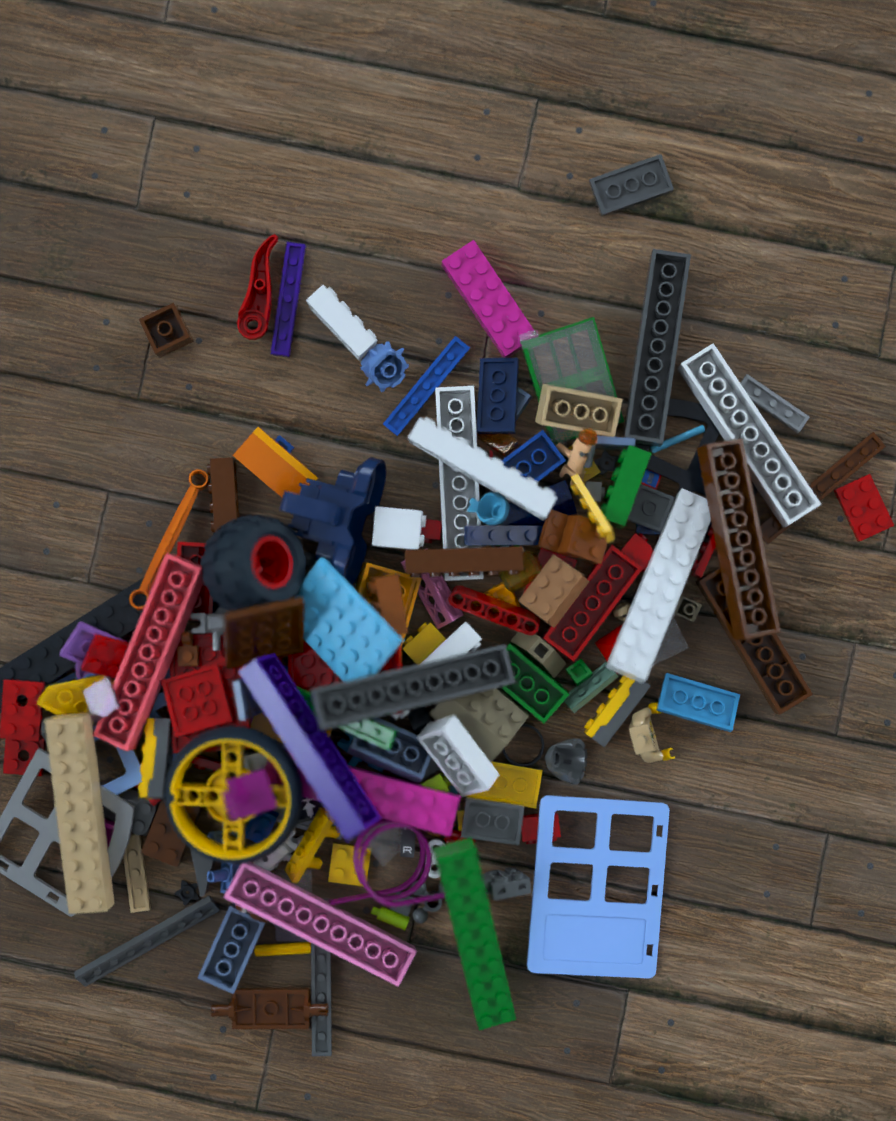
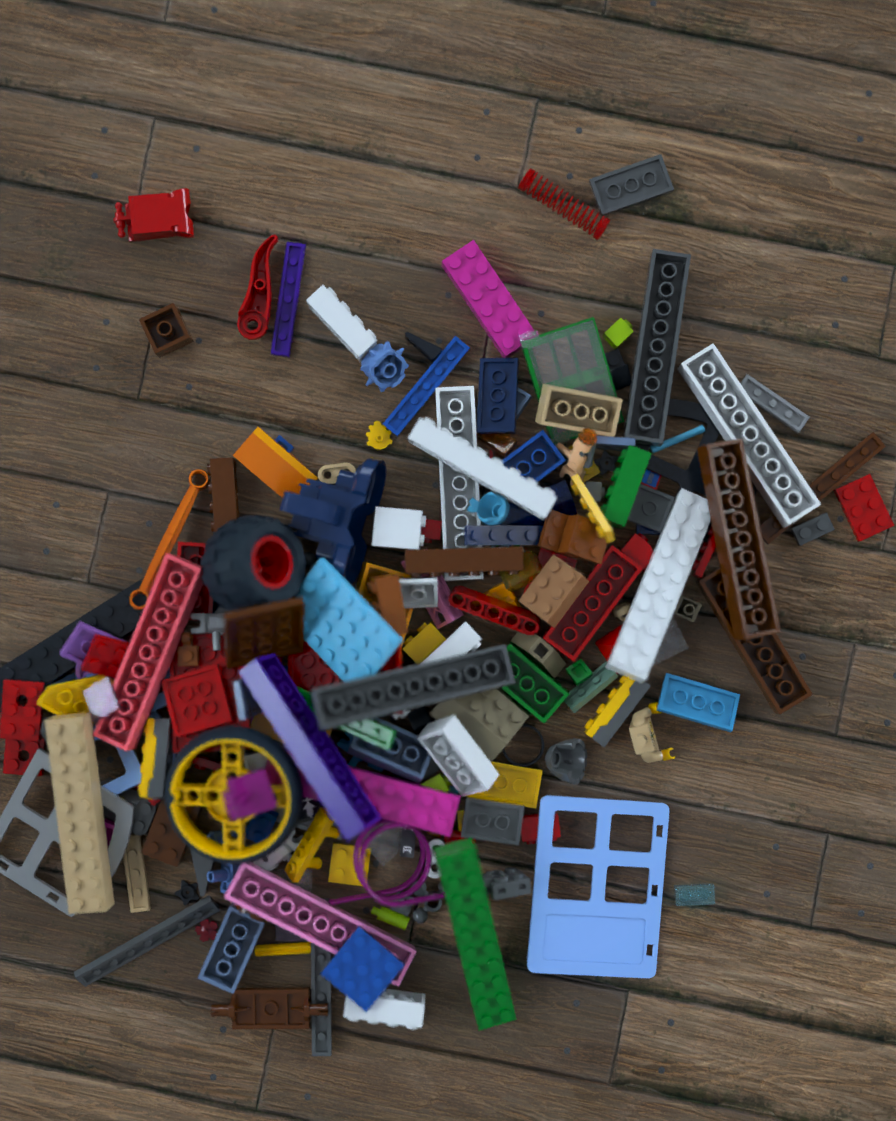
(155, 216): none -> red piece
(206, 930): none -> dark red plant
(334, 469): none -> tan plate
(362, 969): none -> blue plate
(378, 436): none -> yellow piece
(391, 1007): none -> white brick
(419, 592): none -> white slope
(428, 349): none -> black slope
(601, 225): none -> red piece
(618, 333): none -> lime brick
(618, 369): none -> black slope
(694, 894): none -> clear light blue plate
(812, 529): none -> dark grey plate

